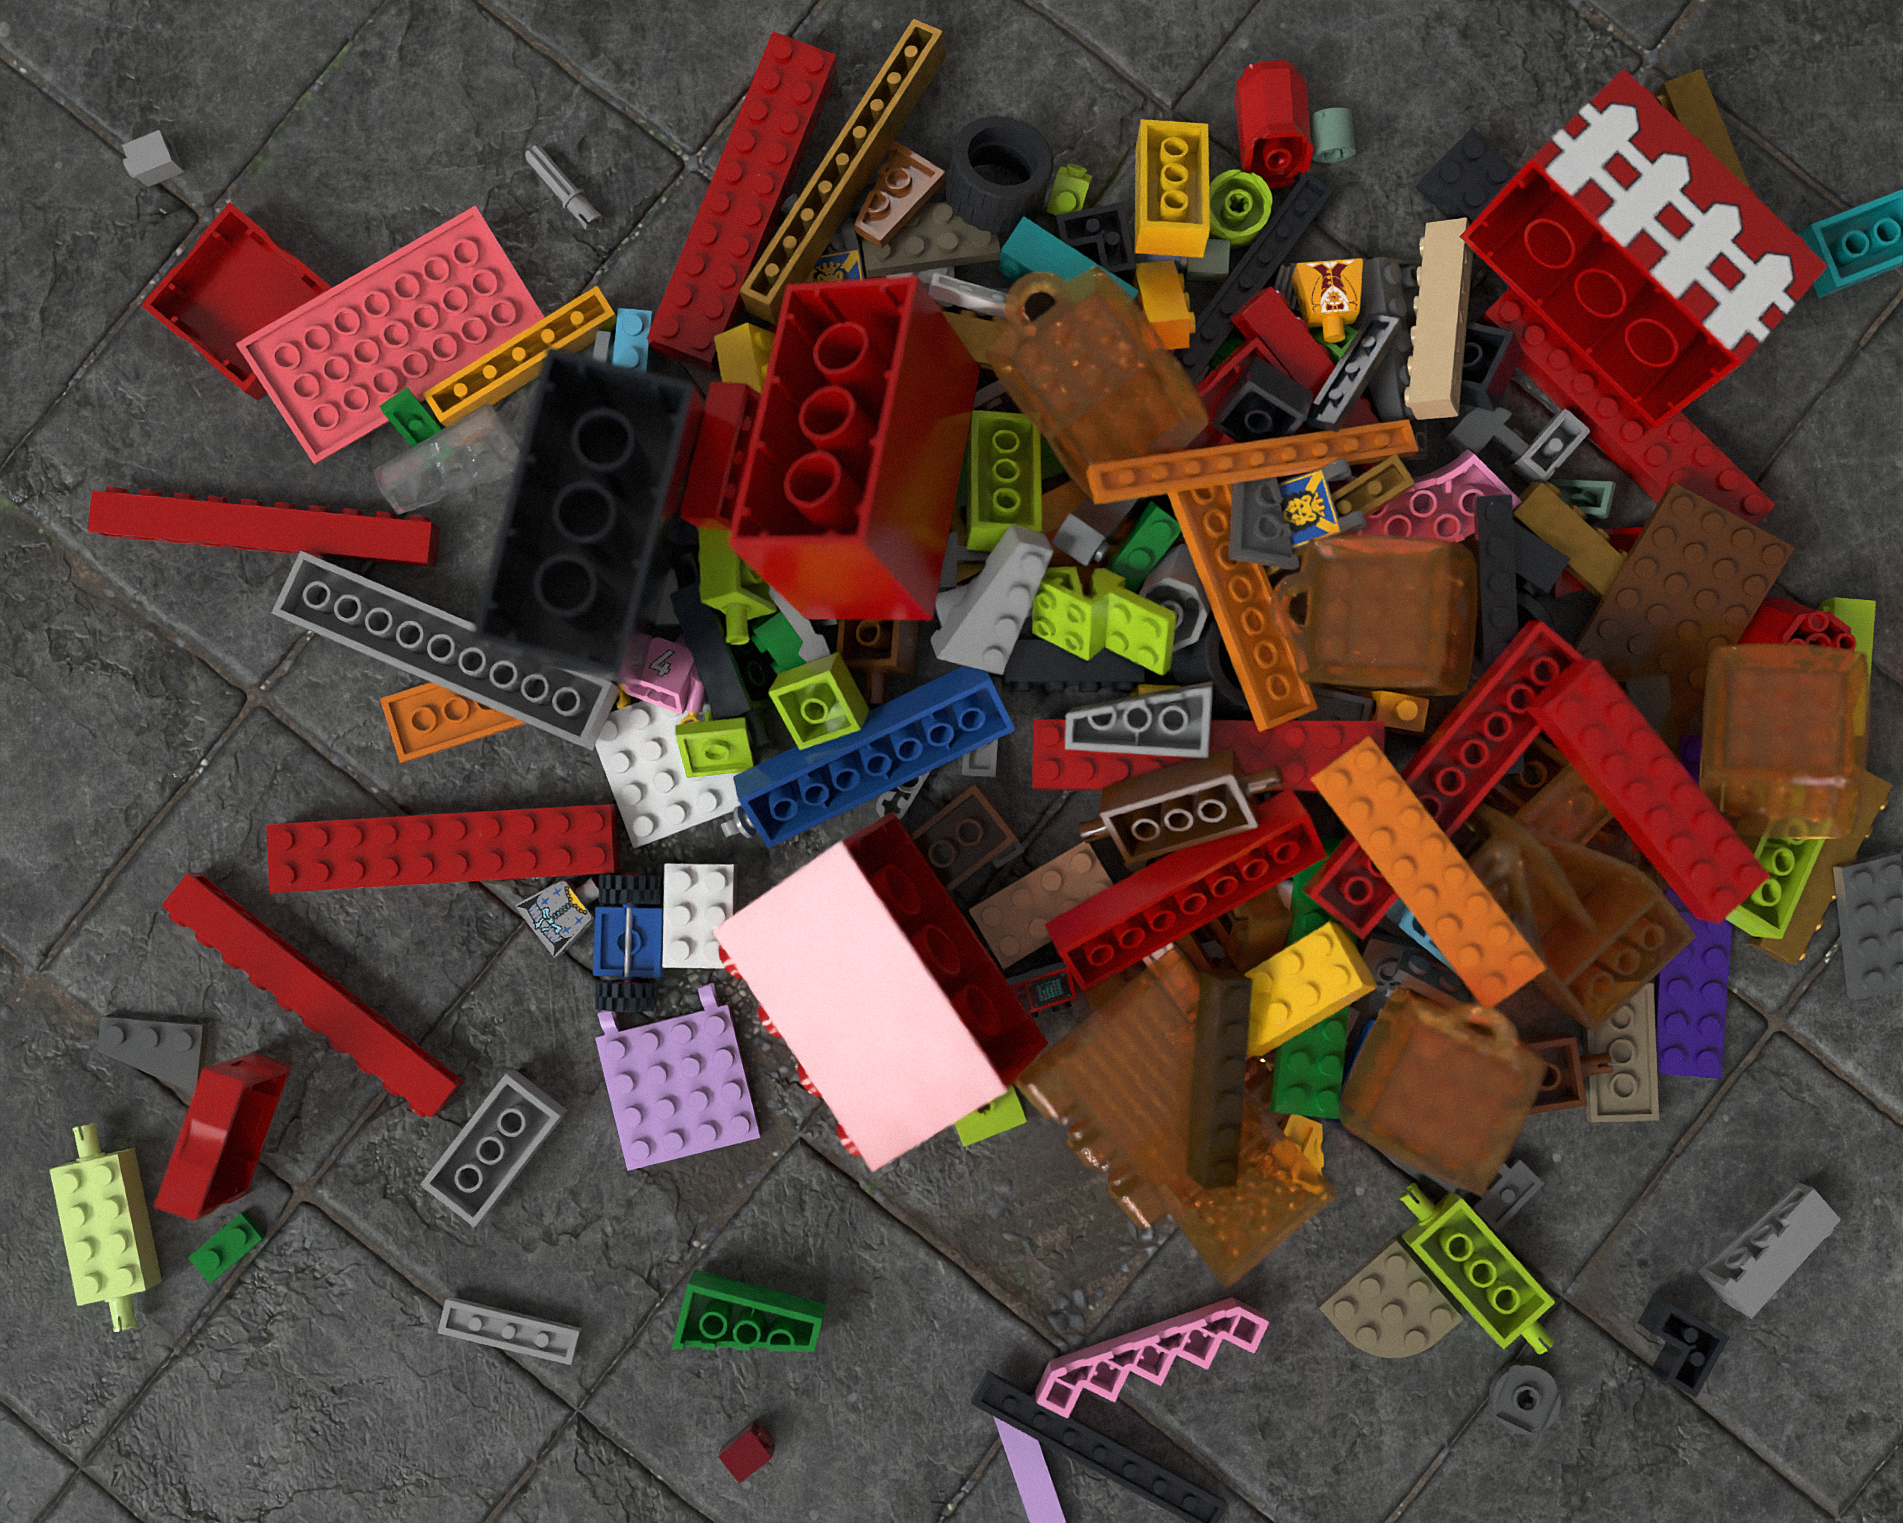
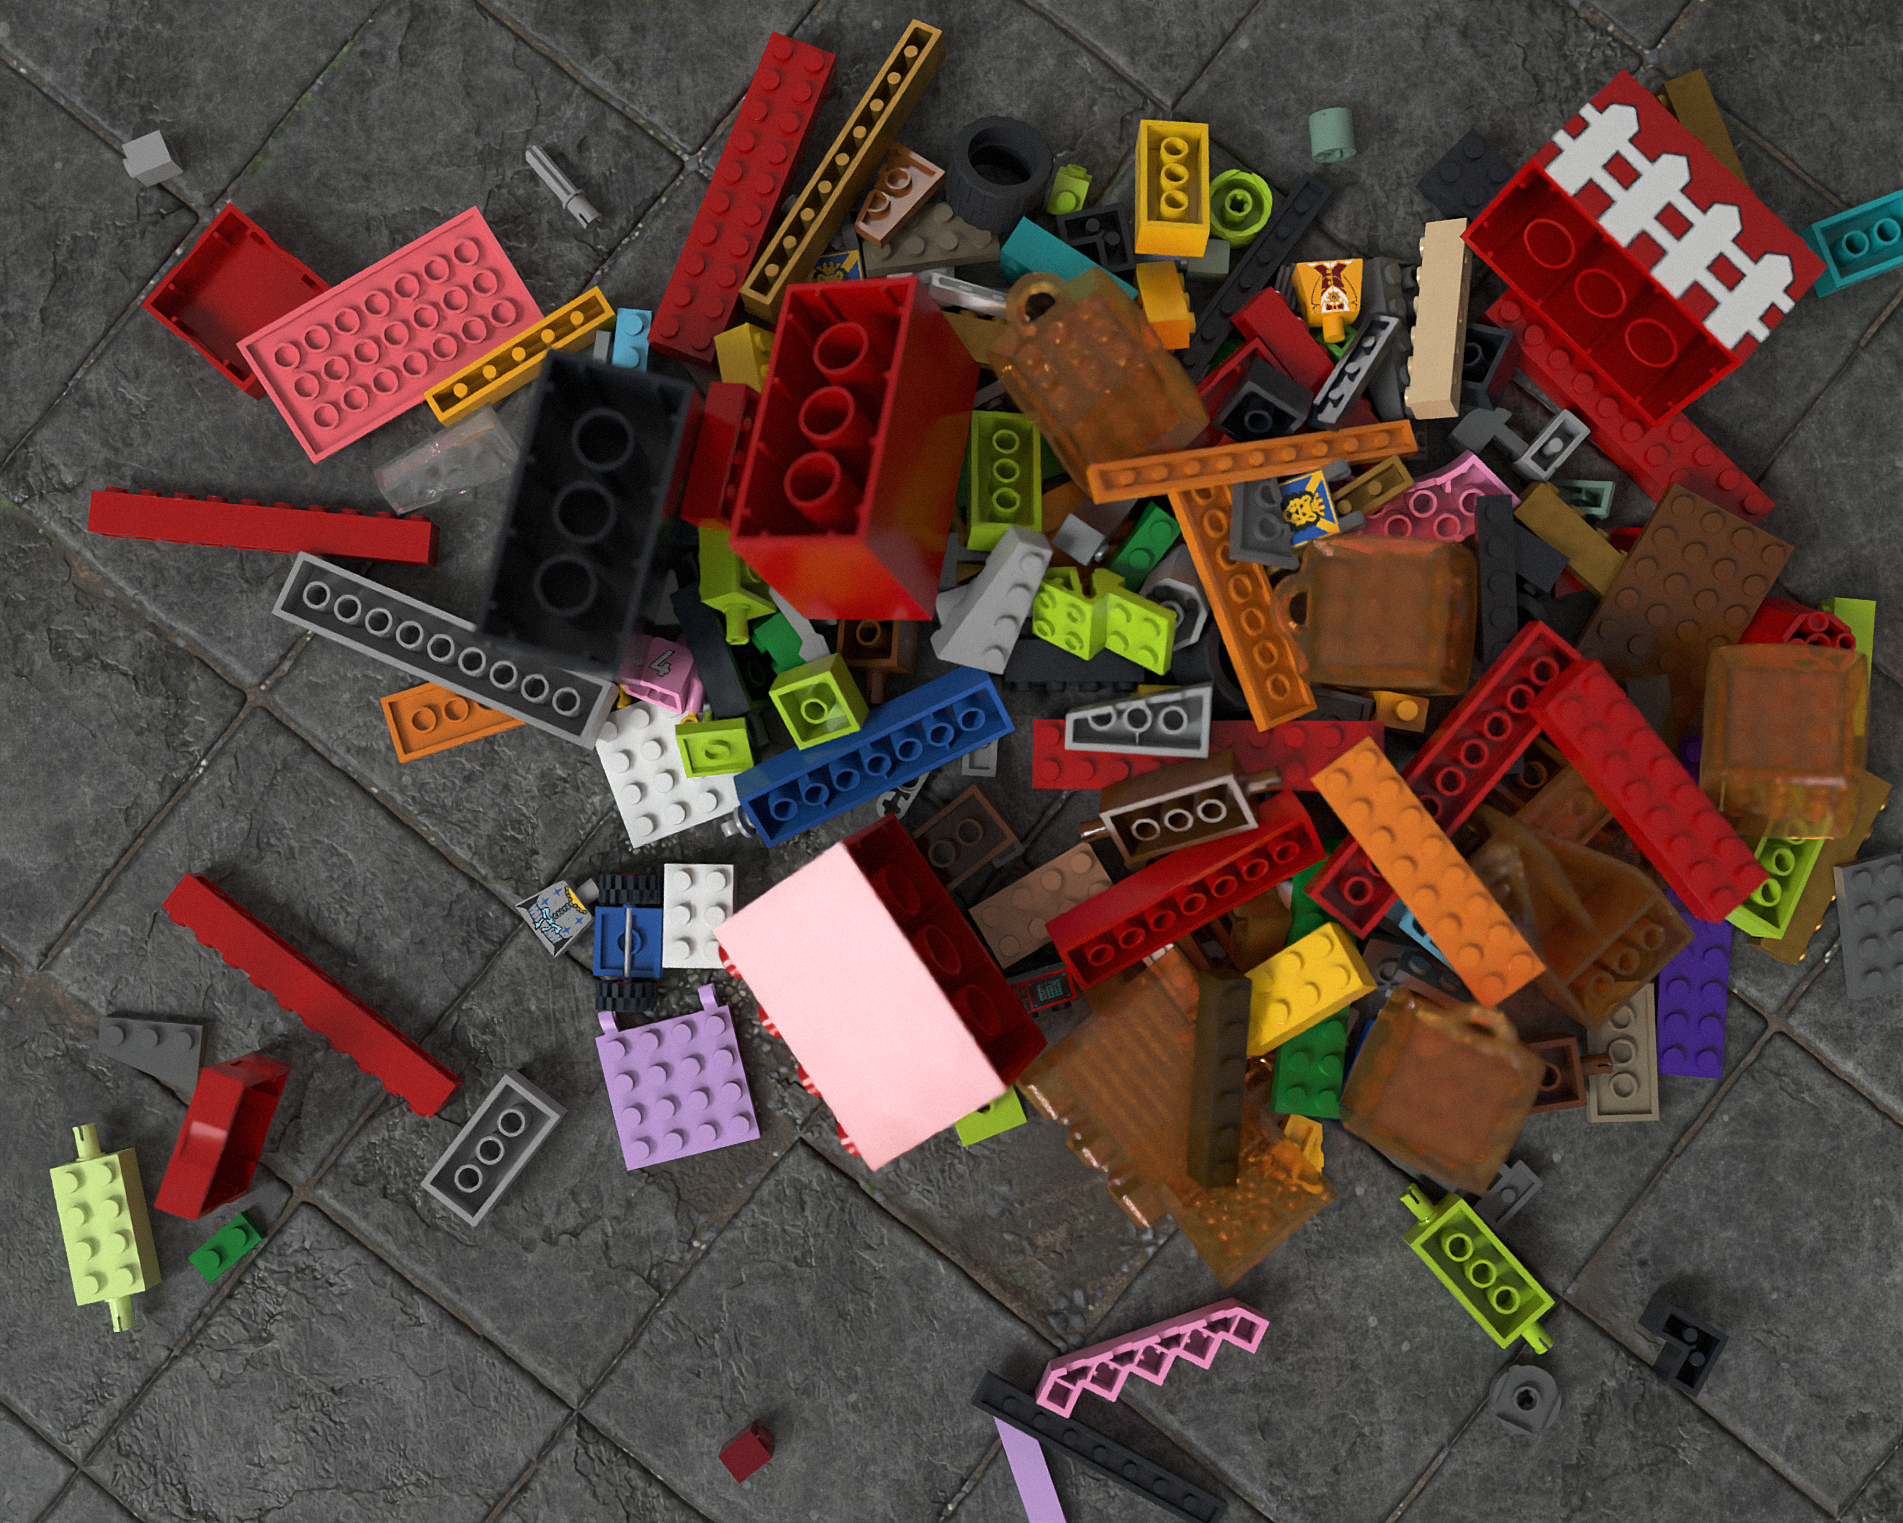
(410, 417): green plate -> none
(443, 848): red brick -> none
(509, 1330): light grey plate -> none
(745, 1317): green wedge -> none
(1273, 122): red brick -> none
(1390, 1306): dark tan plate -> none
(1770, 1250): light grey wedge -> none

